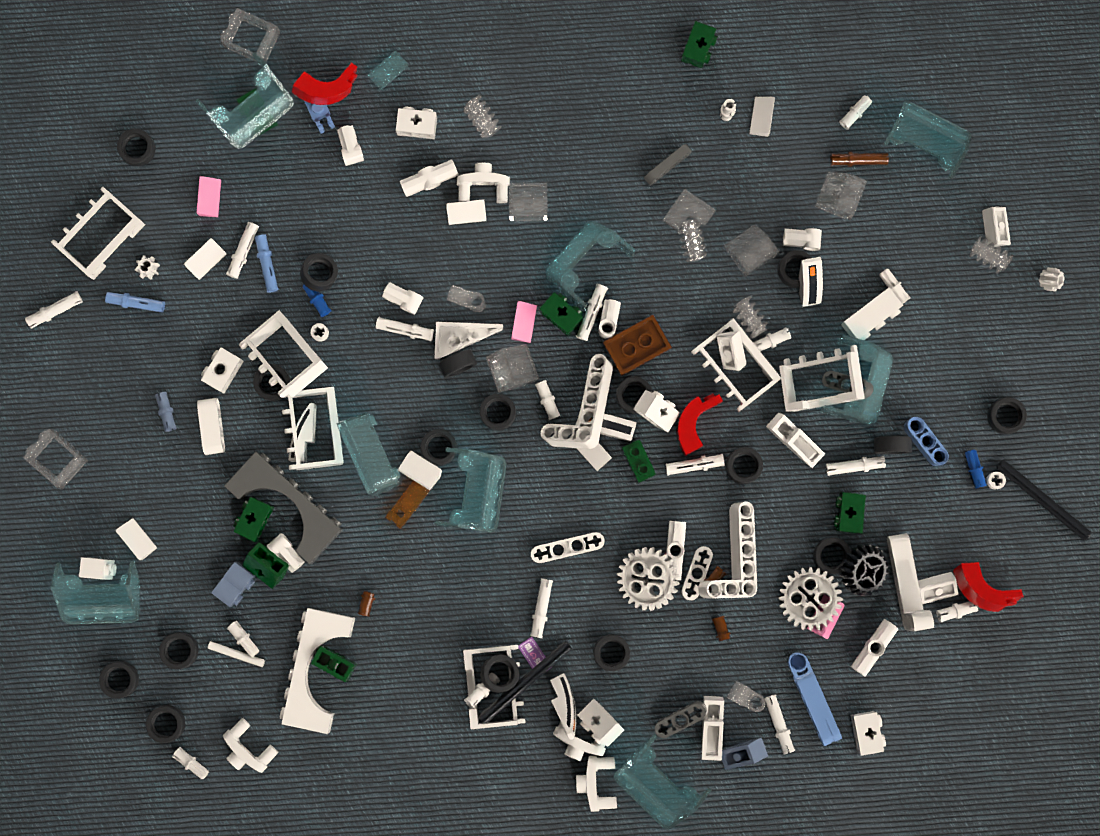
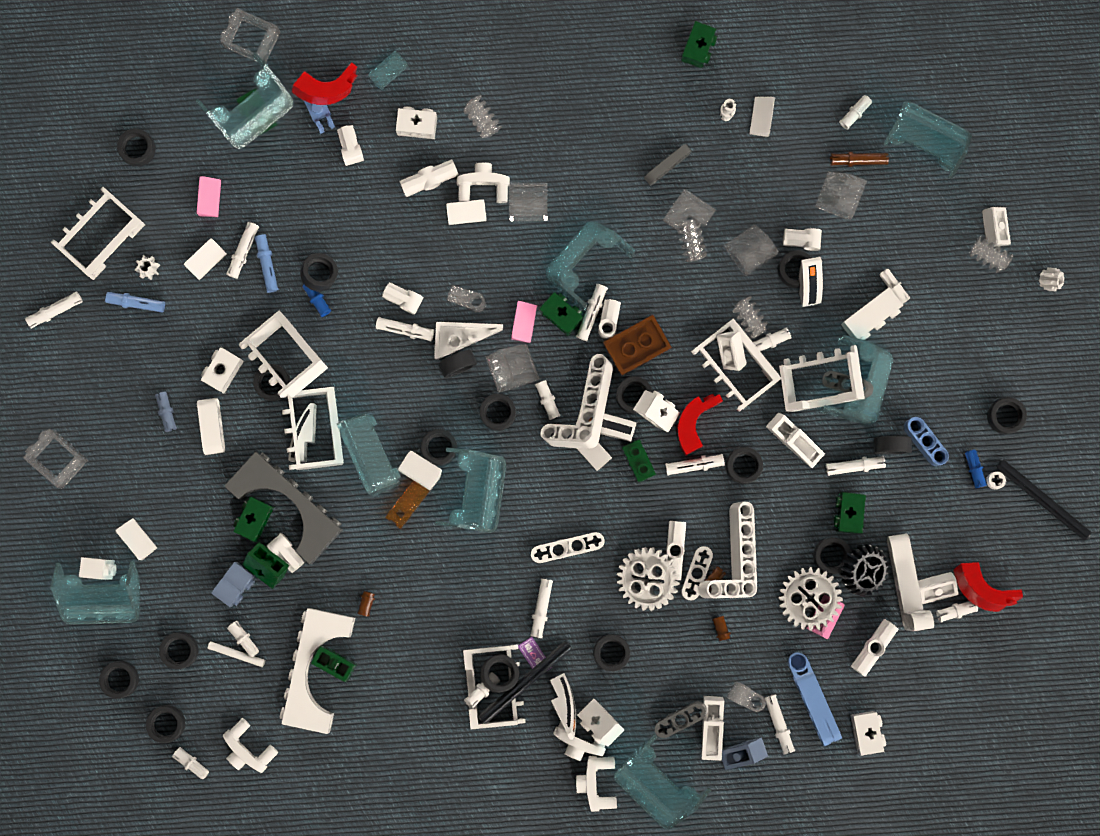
(321, 326): white bush -> none

